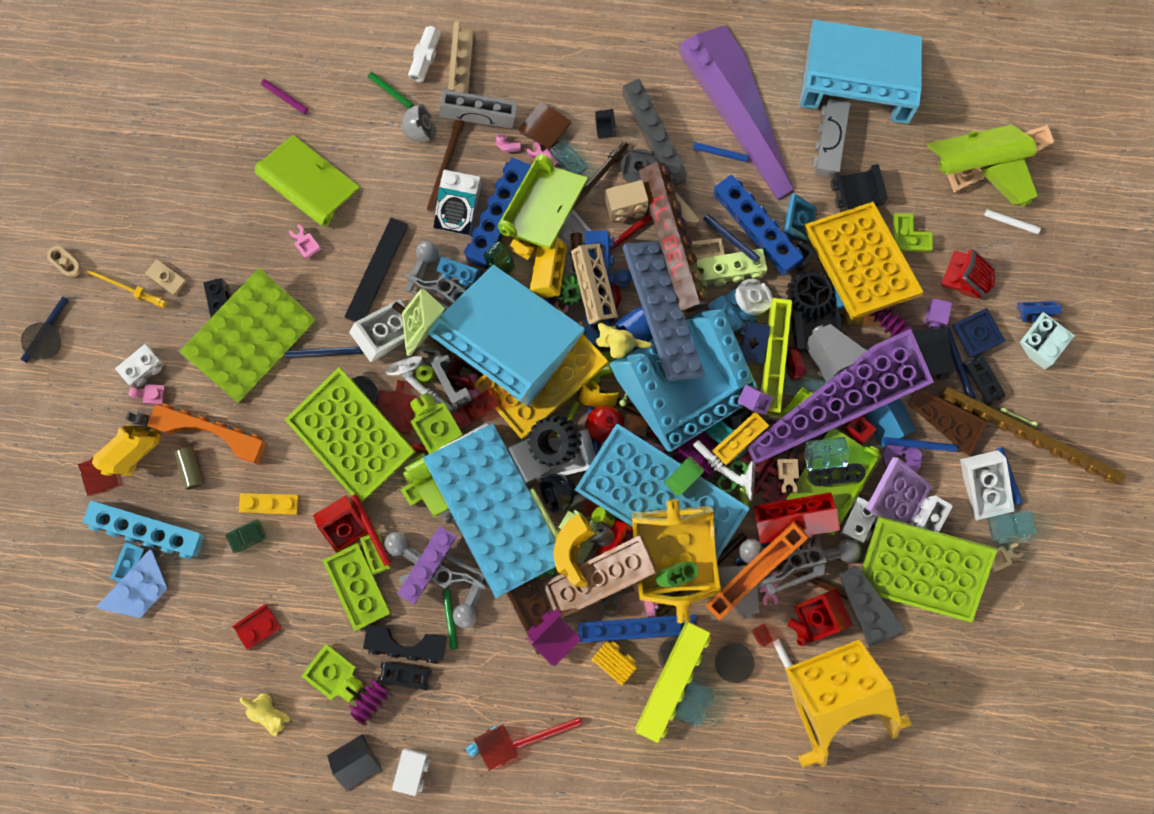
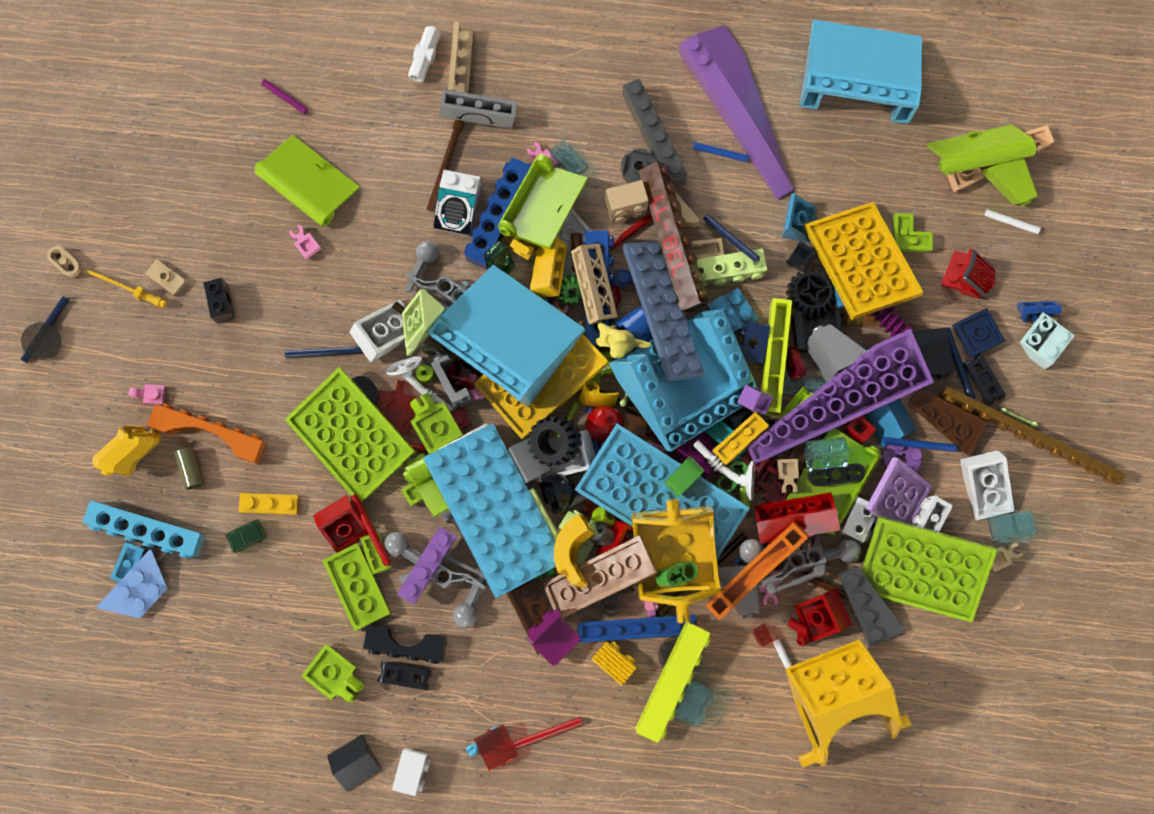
(93, 479): clear red piece -> none
(139, 419): dark grey plate -> none
(140, 366): white brick -> none
(248, 335): lime plate -> none
(257, 627): red plate -> none
(263, 712): light yellow animal -> none
(368, 702): magenta piece -> none
(376, 270): black tile -> none
(390, 90): green bar -> none
(417, 124): light grey cylinder -> none
(449, 619): green bar -> none
(465, 273): dark azure plate -> none
(482, 404): clear red plate -> none
(505, 145): bright pink arm -> none
(545, 126): reddish brown slope -> none
(605, 123): black panel -> none
(613, 158): dark brown bar -> none
(734, 663): clear smoke tile -> none
(753, 297): white tile -> none
(783, 263): blue brick -> none
(831, 138): light grey brick -> none
(859, 189): black panel -> none
(937, 313): medium lavender brick -> none
(1014, 488): blue bar -> none

